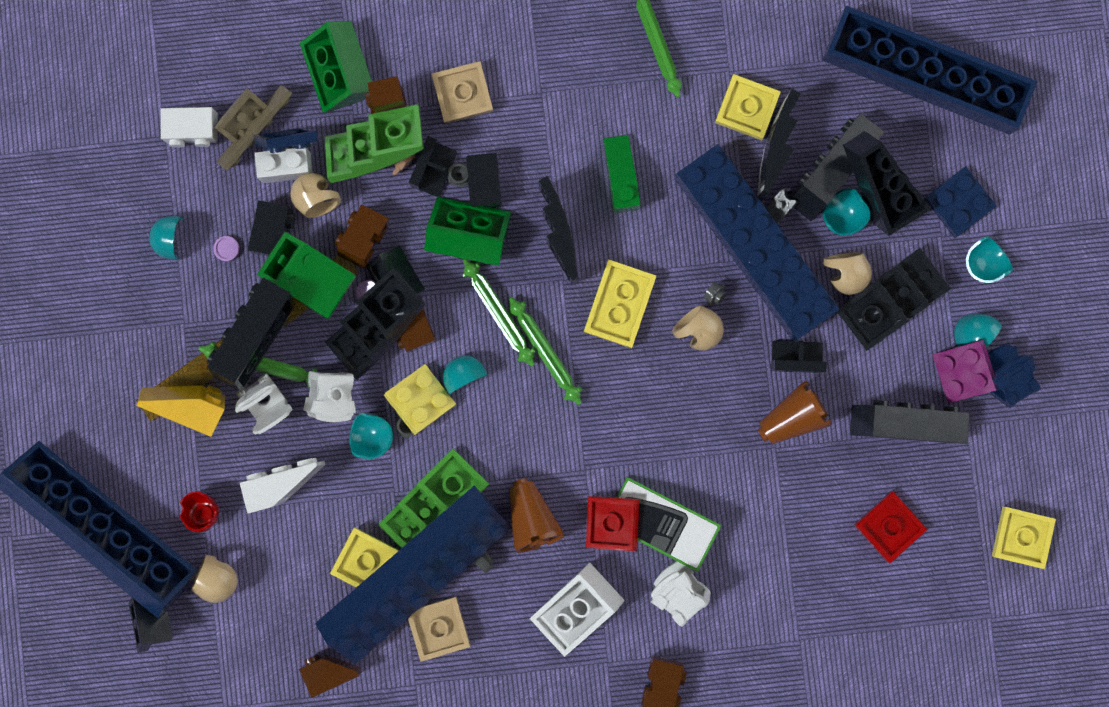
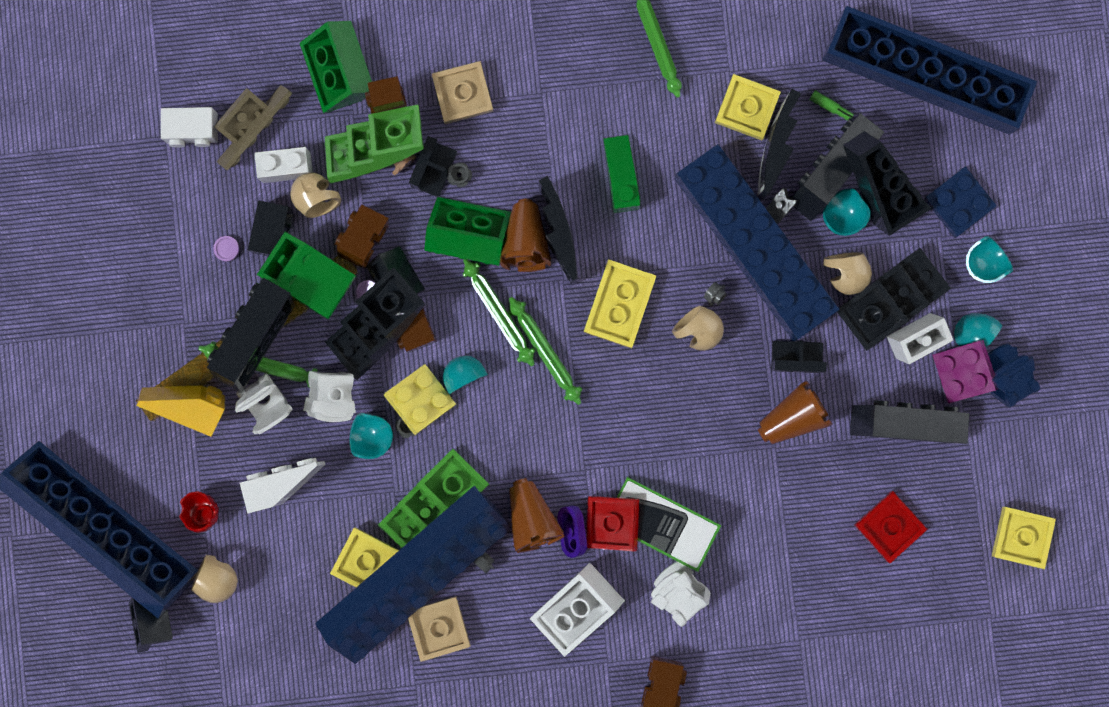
(162, 236): teal helmet -> none
(277, 141): dark blue plate -> none
(326, 673): reddish brown slope -> none
(484, 180): black panel -> none
(525, 239): none -> dark orange cone
(572, 523): none -> dark purple plate
(830, 105): none -> bright green pin
(920, 338): none -> white brick

